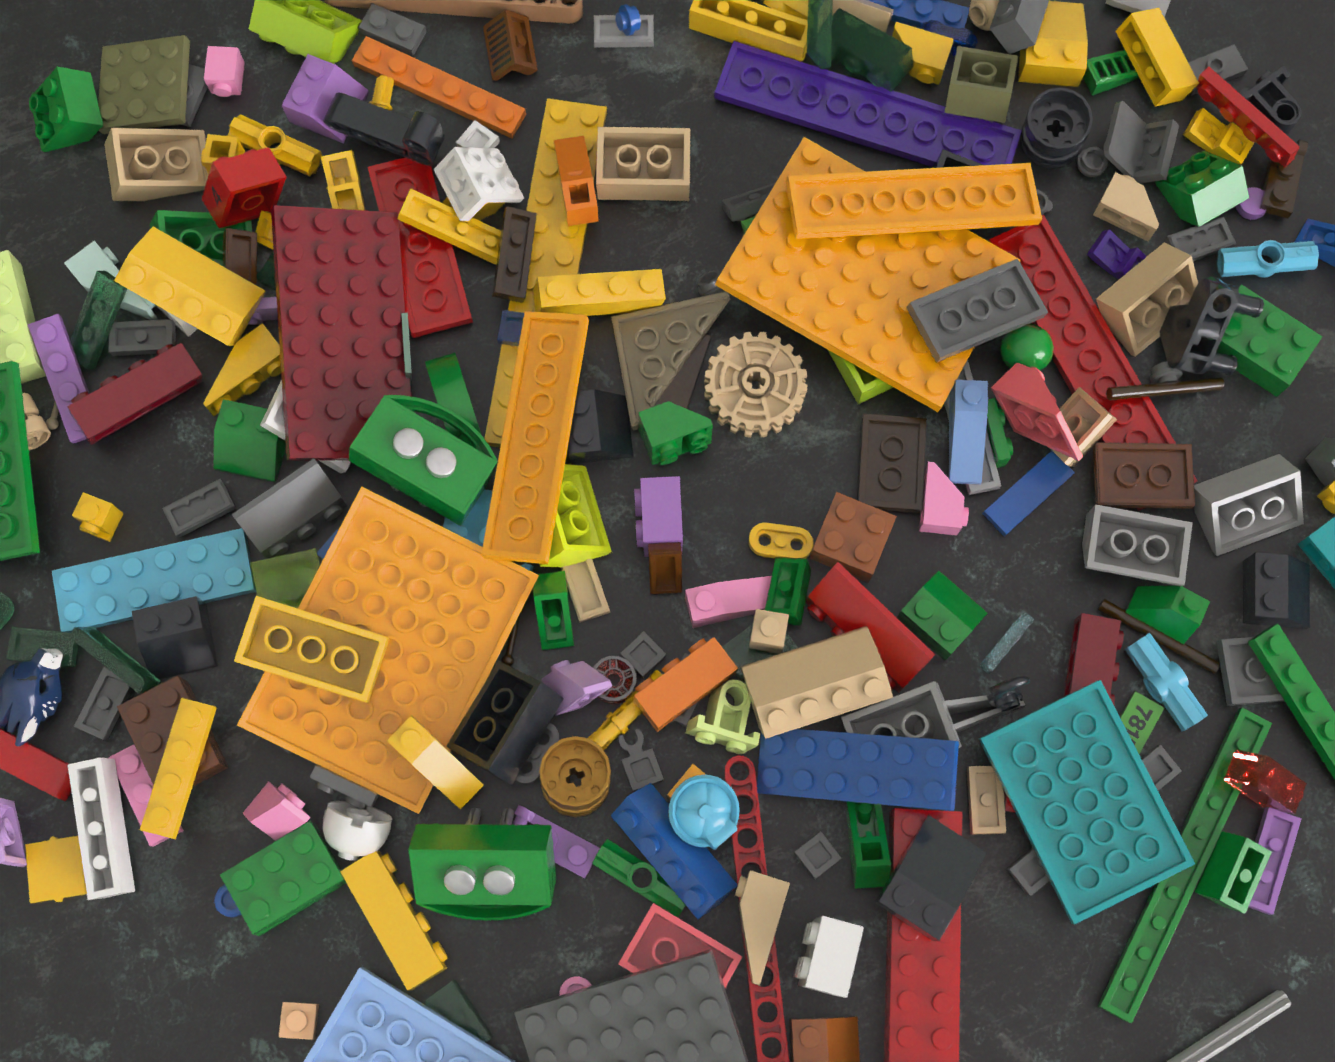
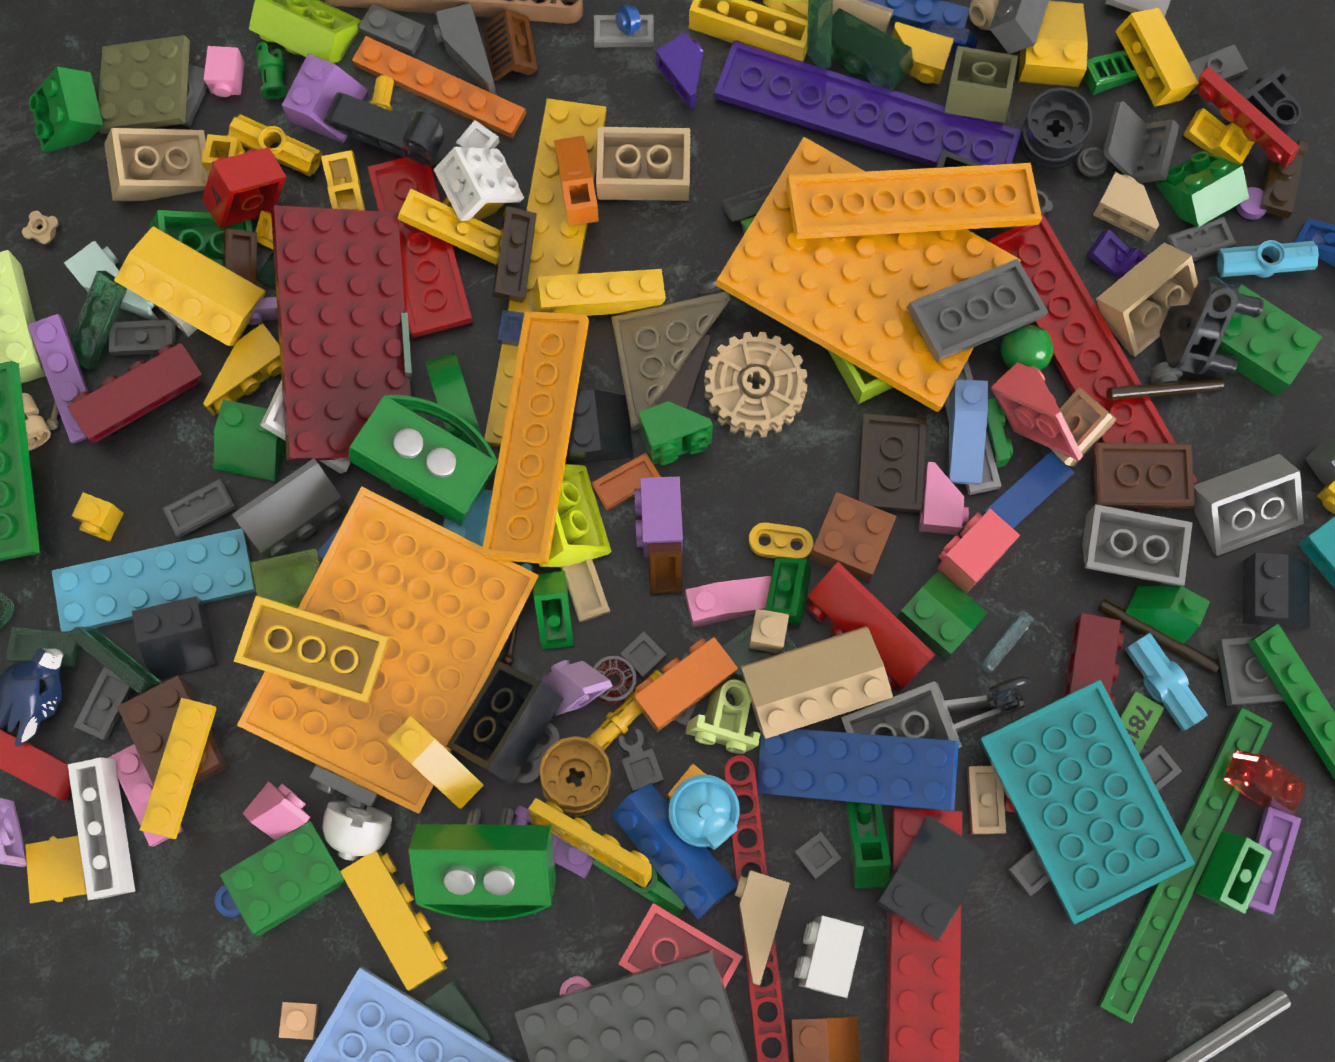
(43, 235): none -> tan plate
(271, 72): none -> green piece
(463, 43): none -> dark grey slope
(602, 848): none -> yellow plate
(620, 483): none -> orange tile
(682, 66): none -> dark purple slope
(981, 546): none -> coral brick

